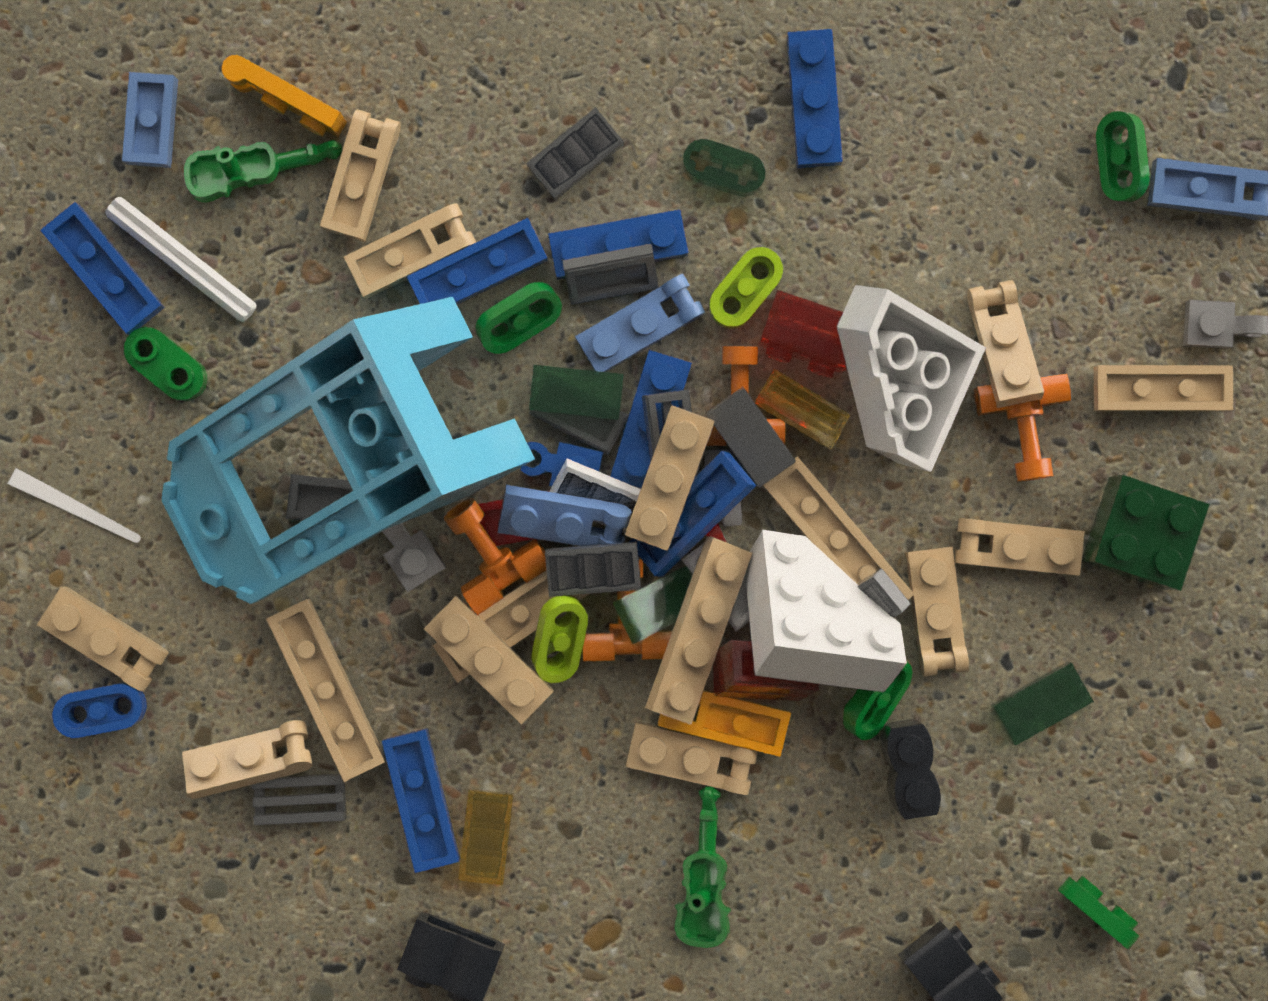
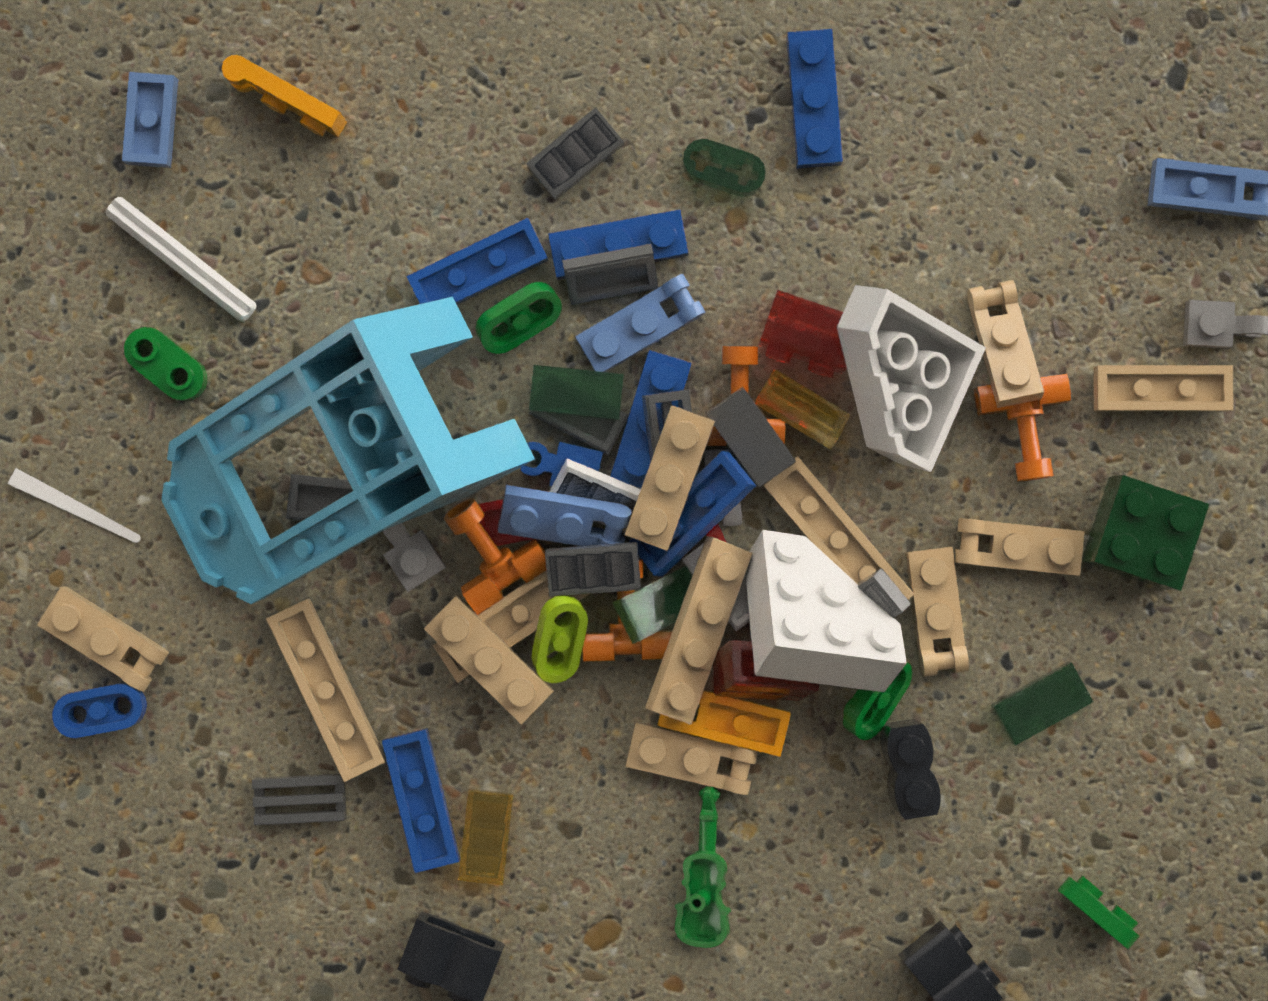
(102, 268): blue plate -> none
(220, 170): green piece -> none
(246, 760): tan plate -> none
(359, 176): tan plate -> none
(407, 251): tan plate -> none
(744, 288): lime plate -> none
(1121, 158): green plate -> none

